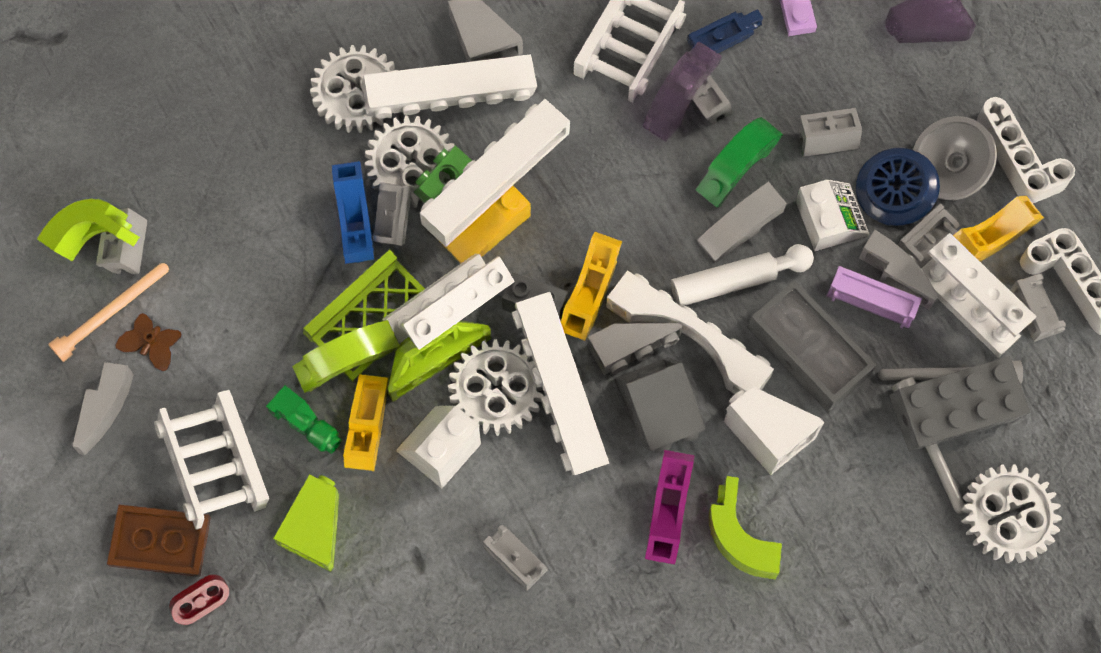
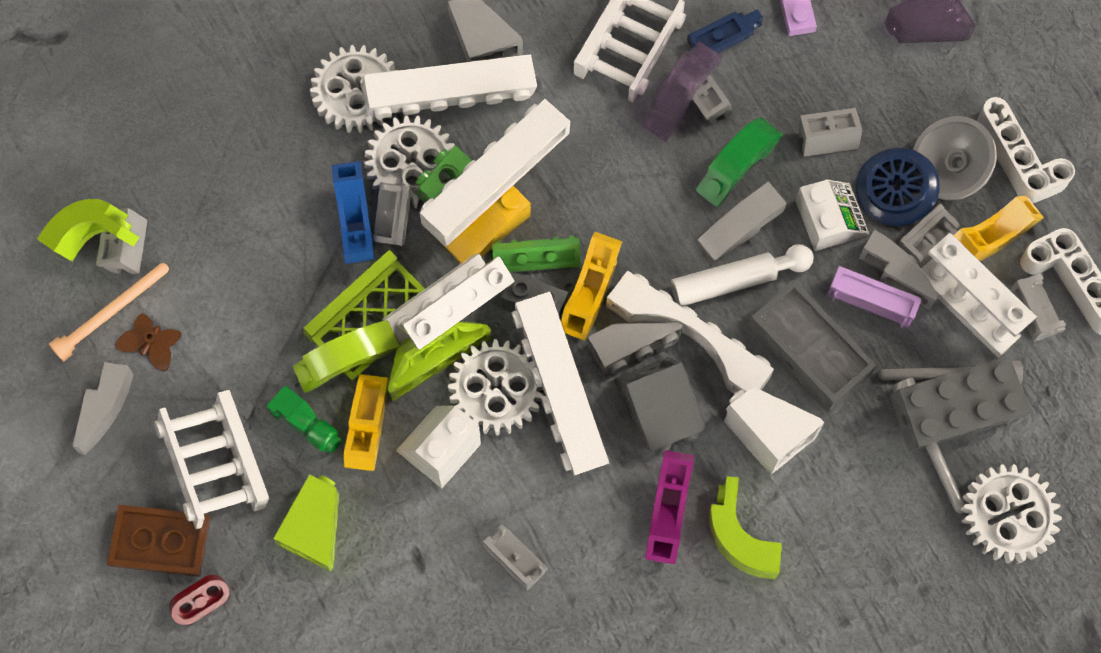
(539, 254): none -> bright green plate

